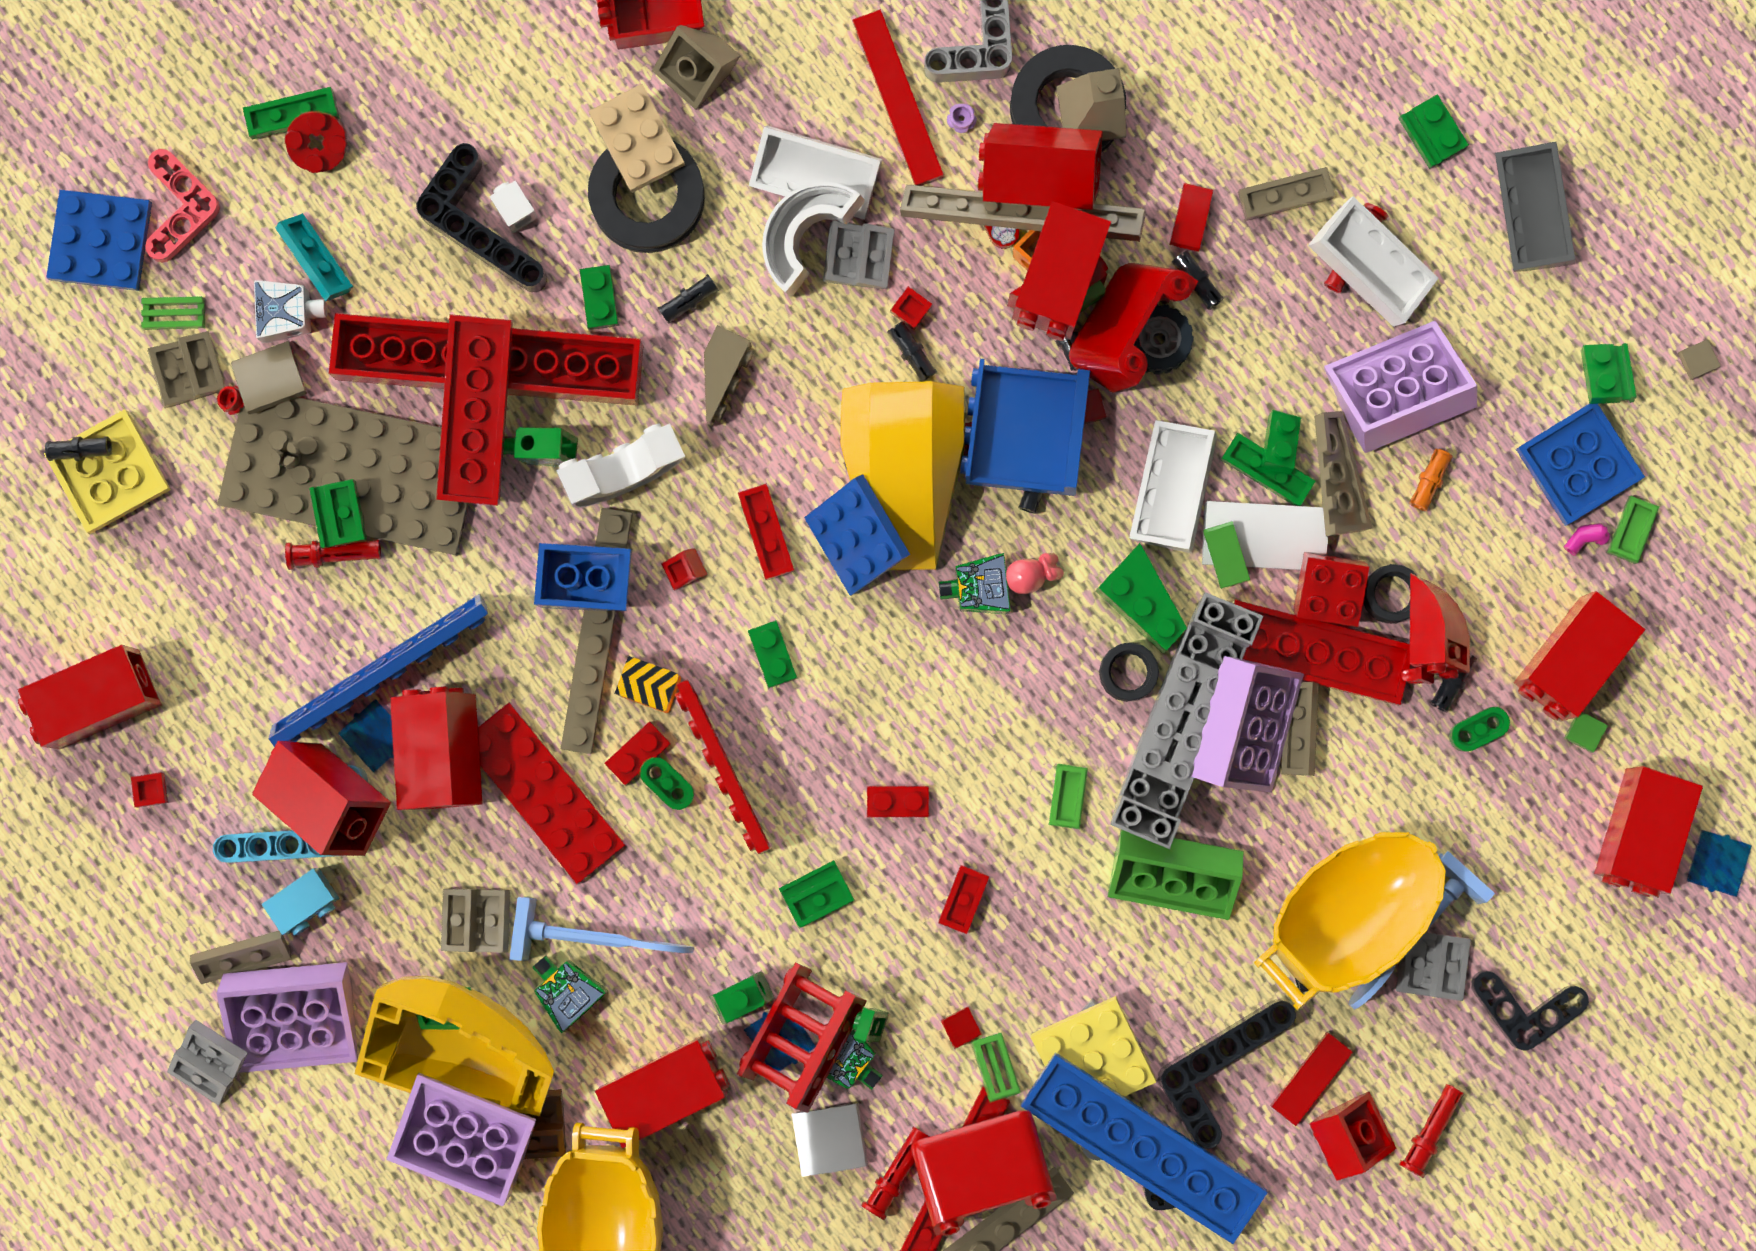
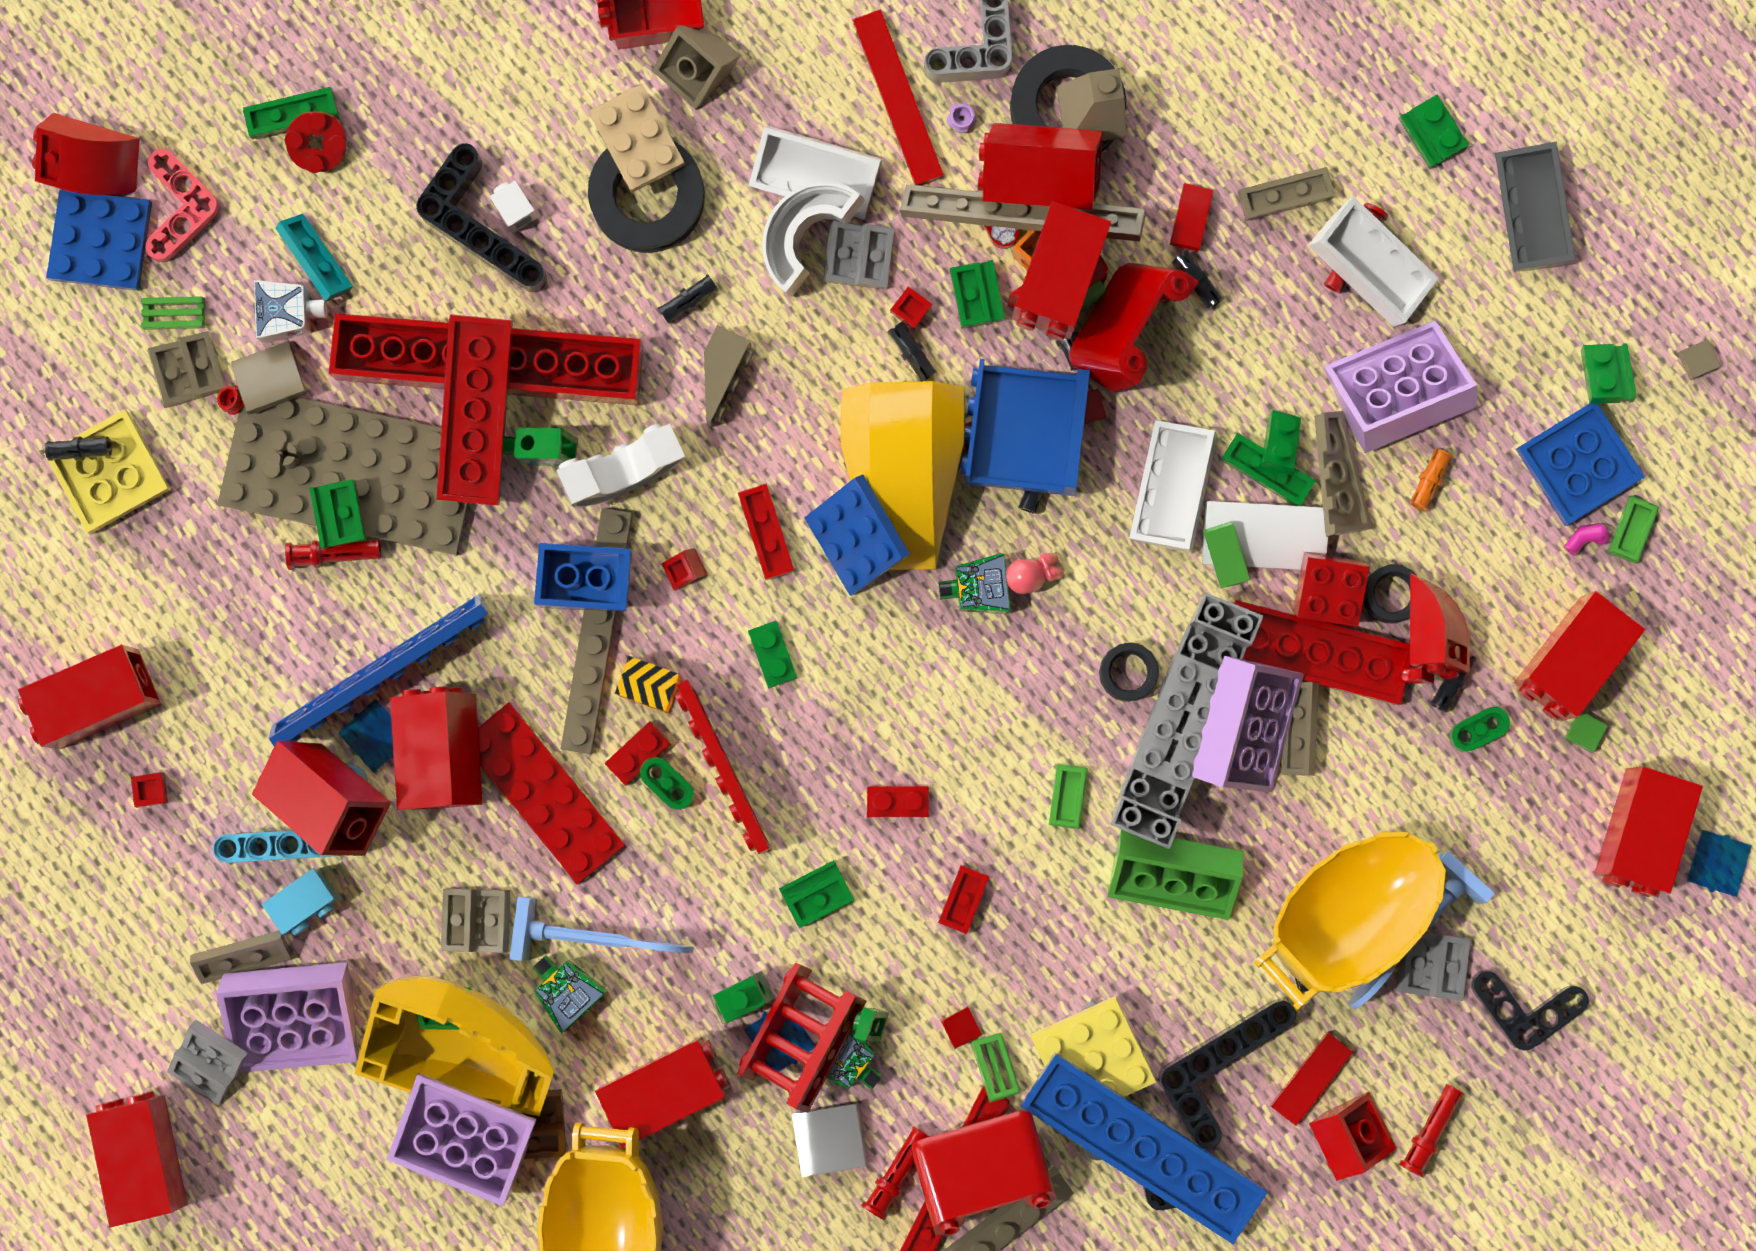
(84, 157): none -> red piece
(136, 1159): none -> red brick
(599, 297): green plate -> none
(977, 294): none -> green plate
(1143, 600): green wedge -> none
(1176, 337): wheel -> none

